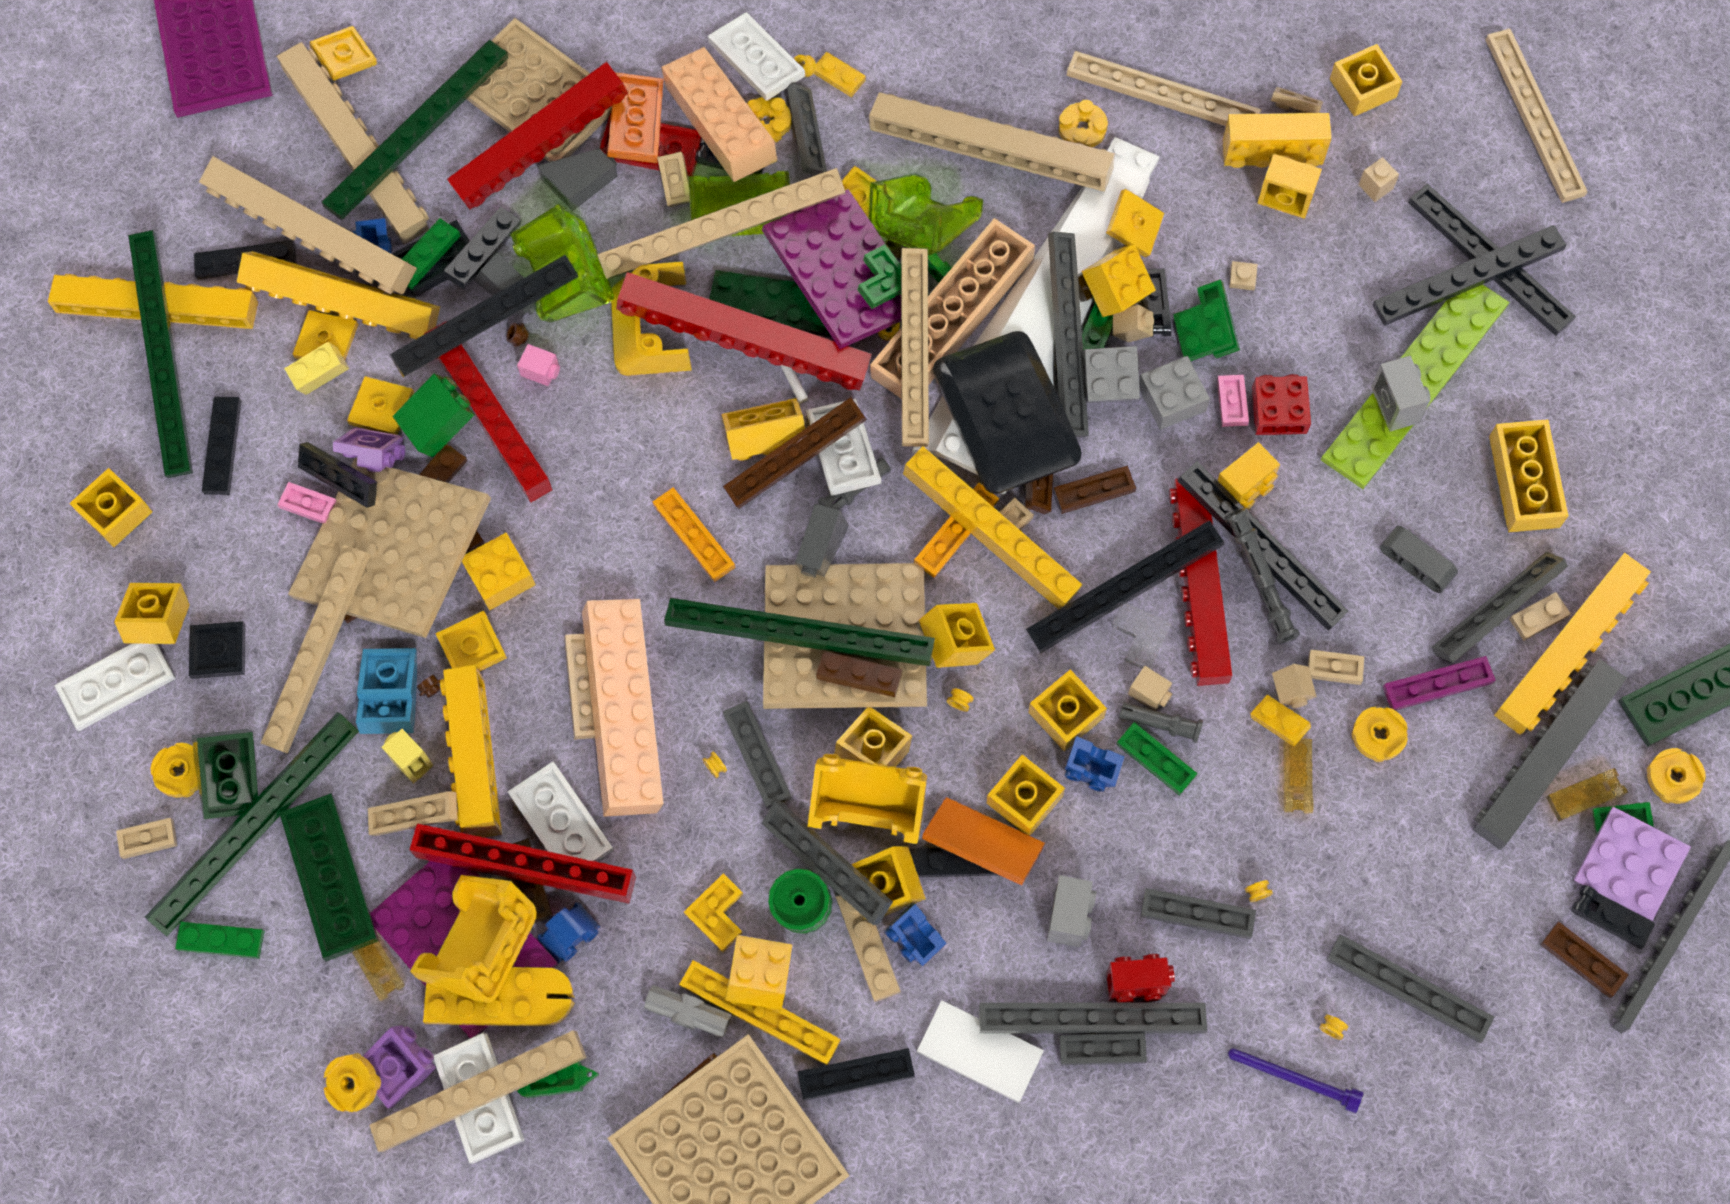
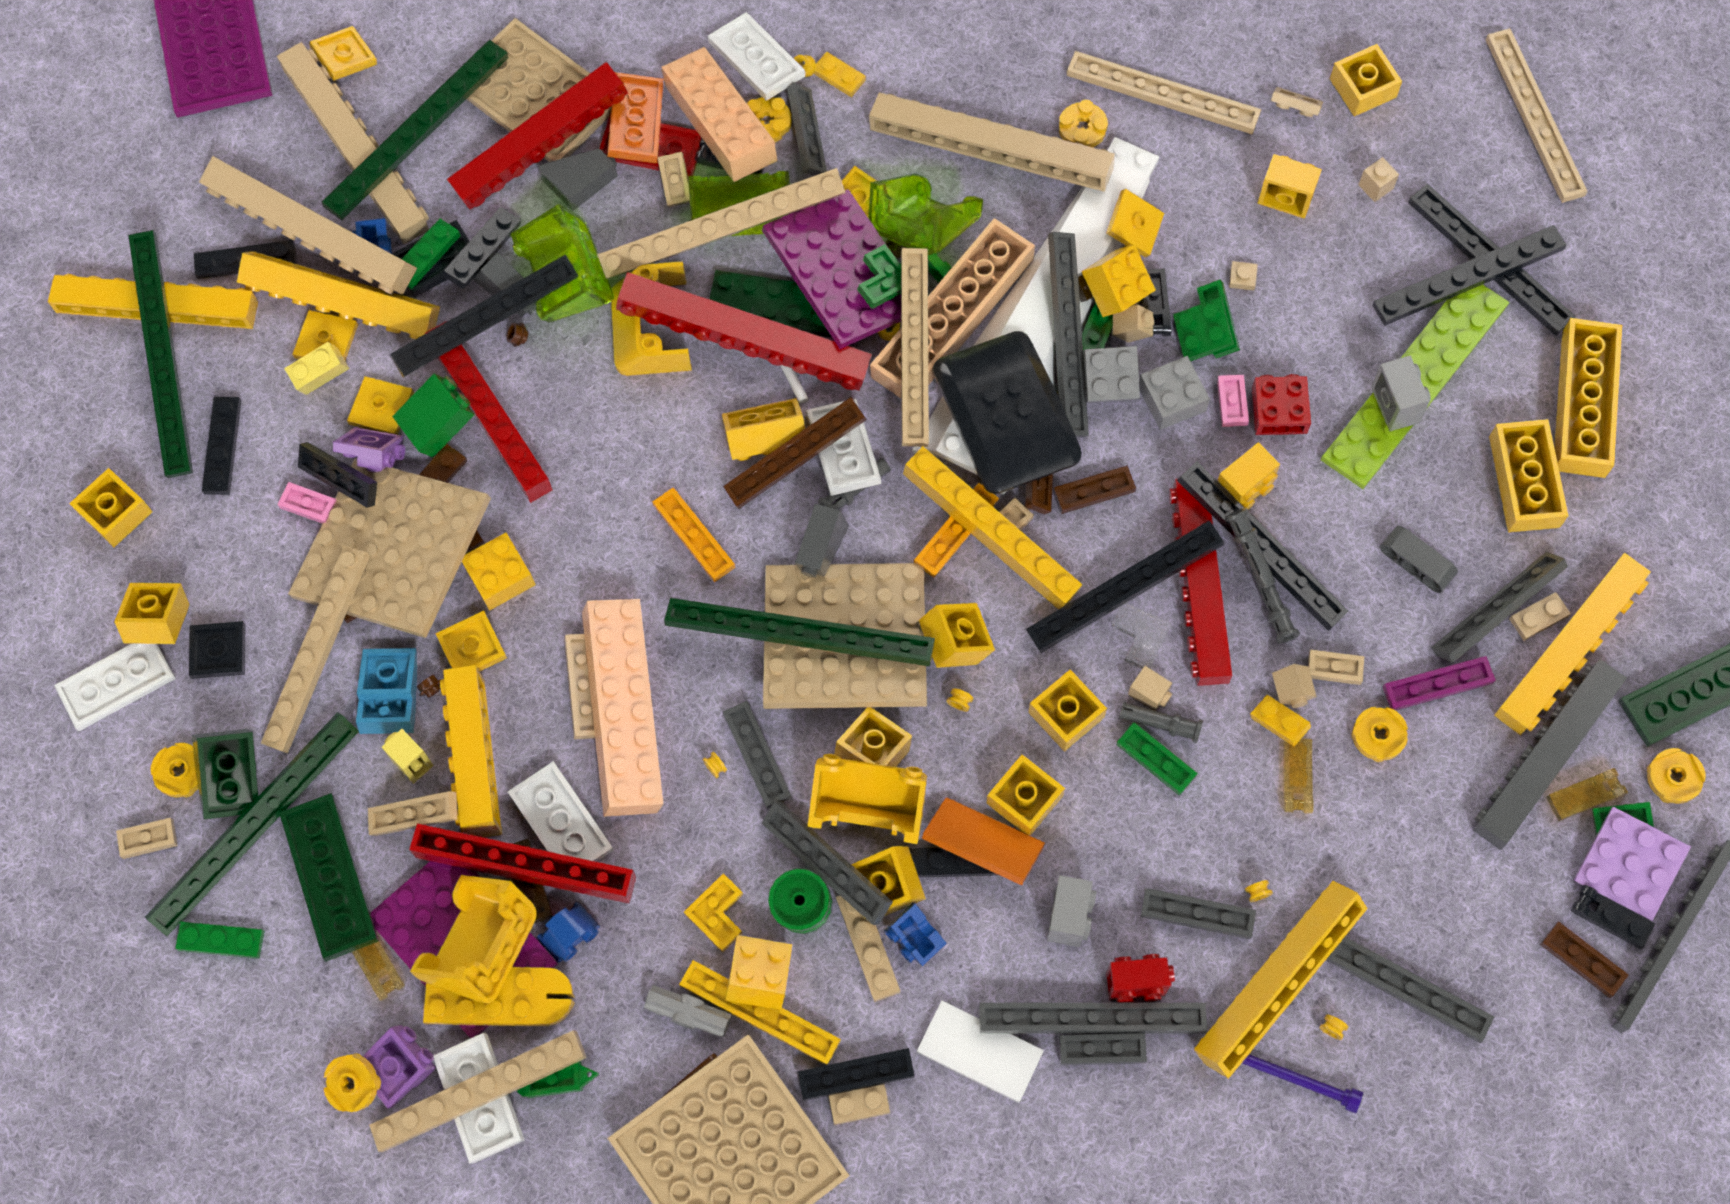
(538, 365): bright pink brick -> none
(859, 674): reddish brown plate -> none
(859, 1104): none -> tan plate
(1093, 765): blue cylinder -> none
(1256, 137): yellow brick -> none
(1280, 979): none -> yellow brick
(1588, 397): none -> yellow brick

